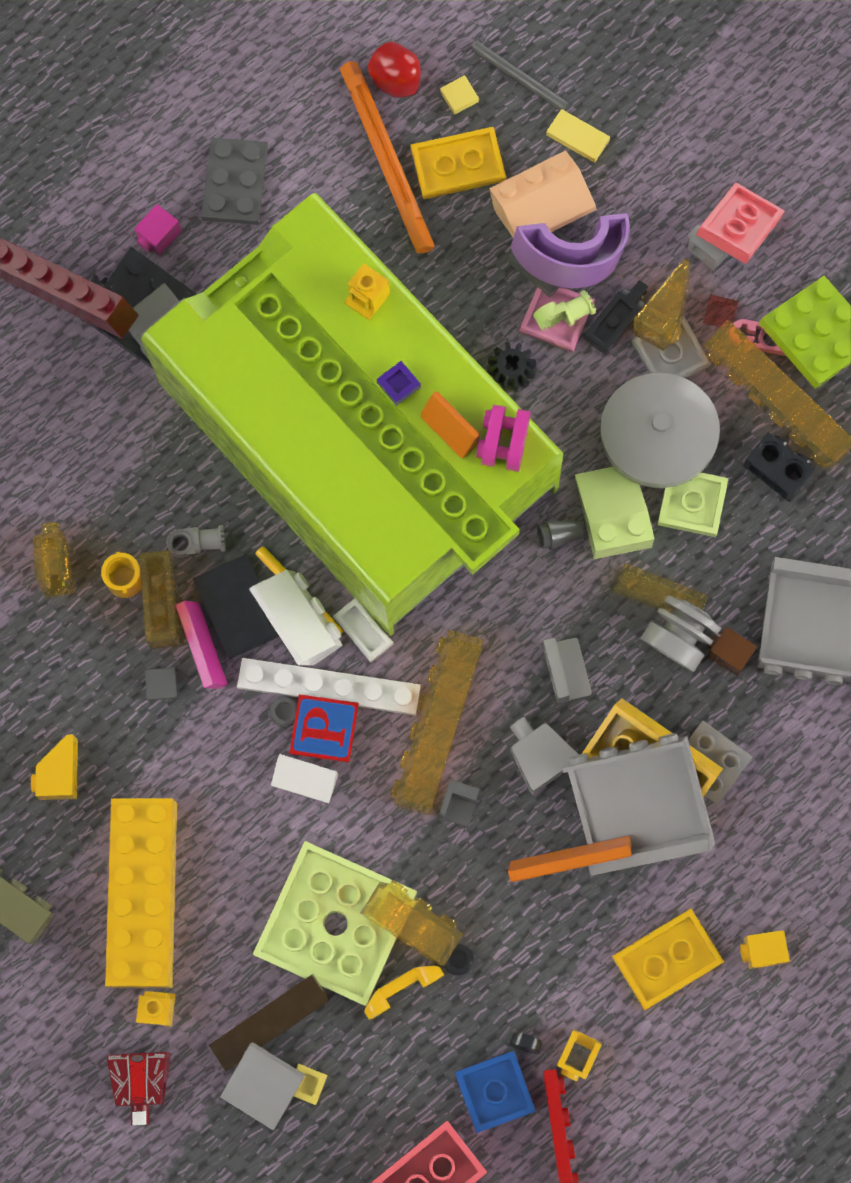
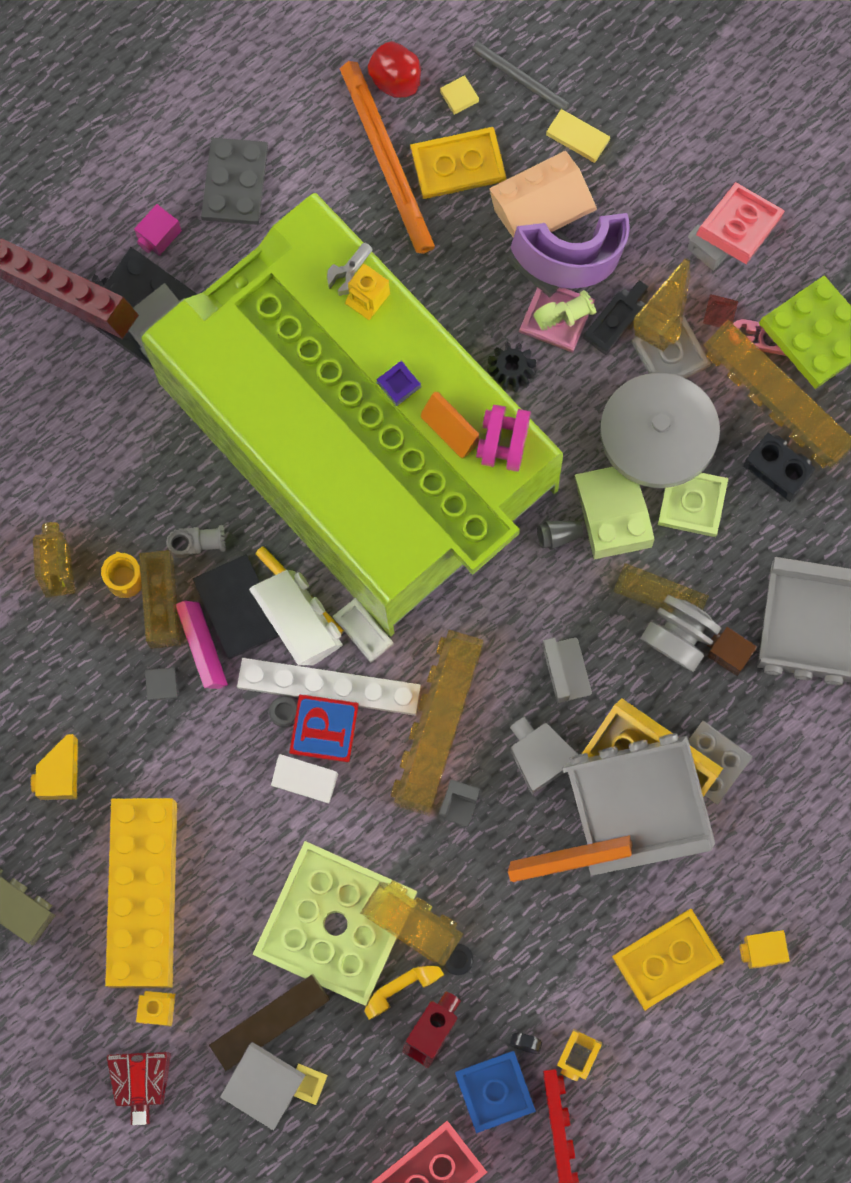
(349, 269): none -> light grey bar
(426, 1039): none -> dark red torso

